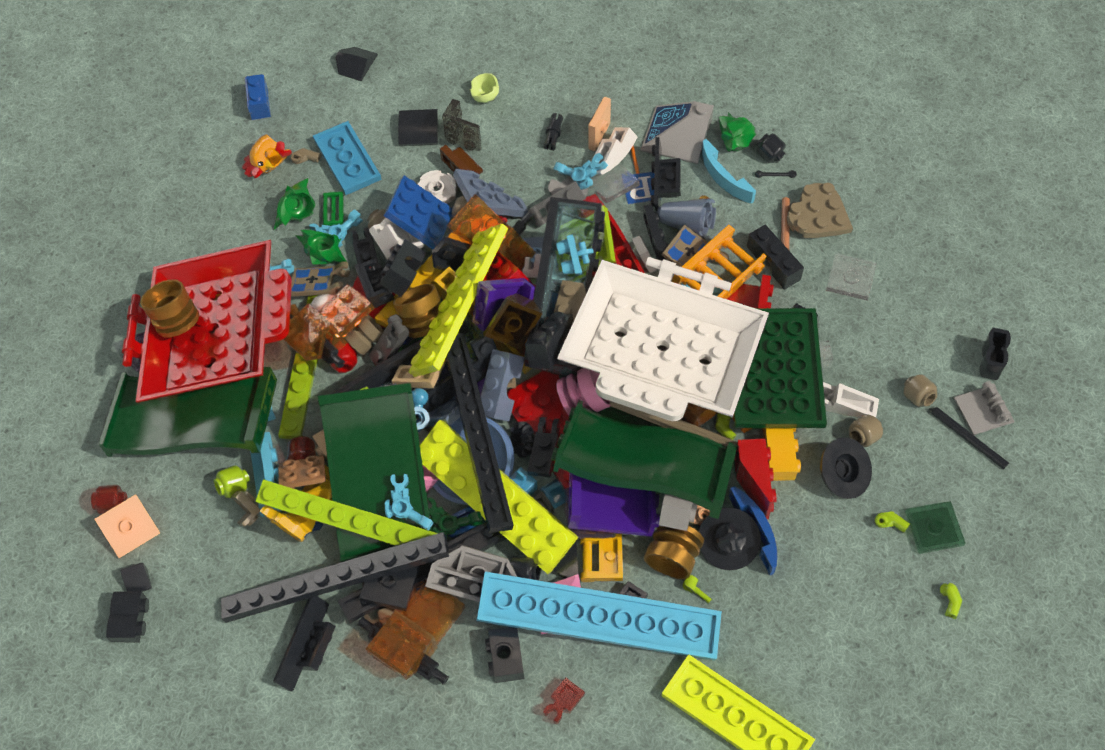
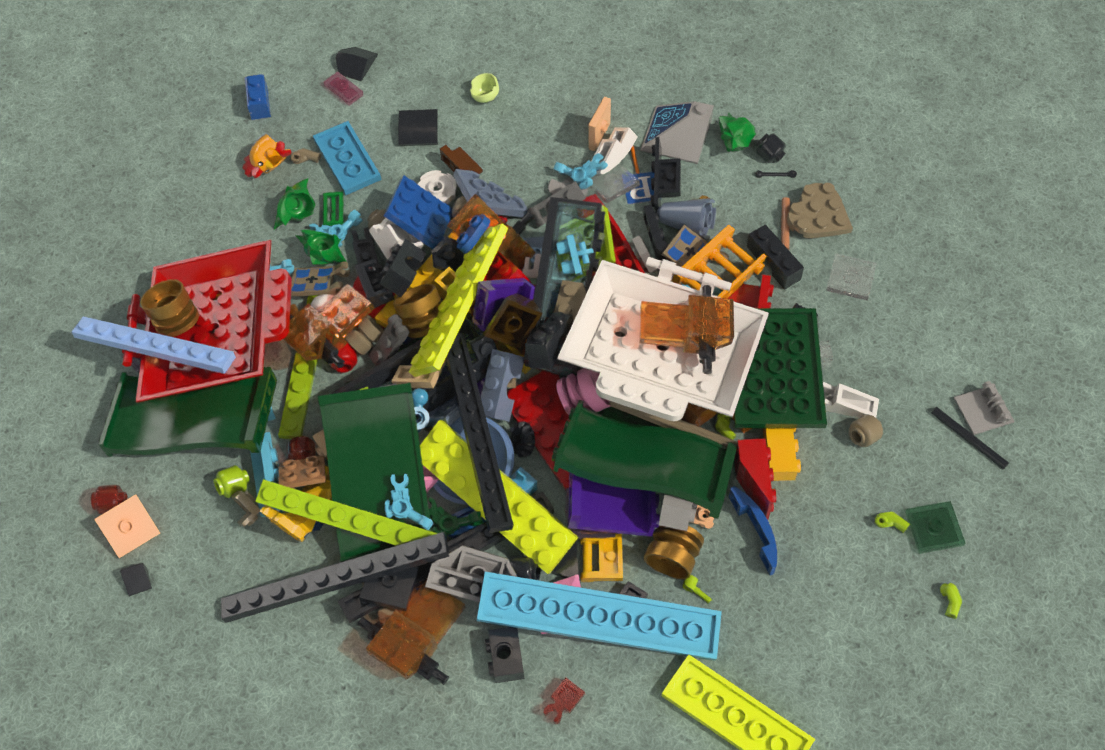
(127, 616): black brick -> none
(154, 344): none -> light blue plate
(306, 644): black bracket -> none
(343, 88): none -> clear pink plate
(459, 130): clear smoke bracket -> none
(477, 227): none -> blue plate
(542, 450): black hinge -> none
(553, 131): black pin -> none
(554, 493): dark azure slope -> none
(698, 326): none -> clear orange piece
(730, 540): black hat -> none
(740, 189): medium azure slope -> none
(846, 468): black hat -> none
(920, 390): dark tan head -> none
(995, 353): black brick -> none

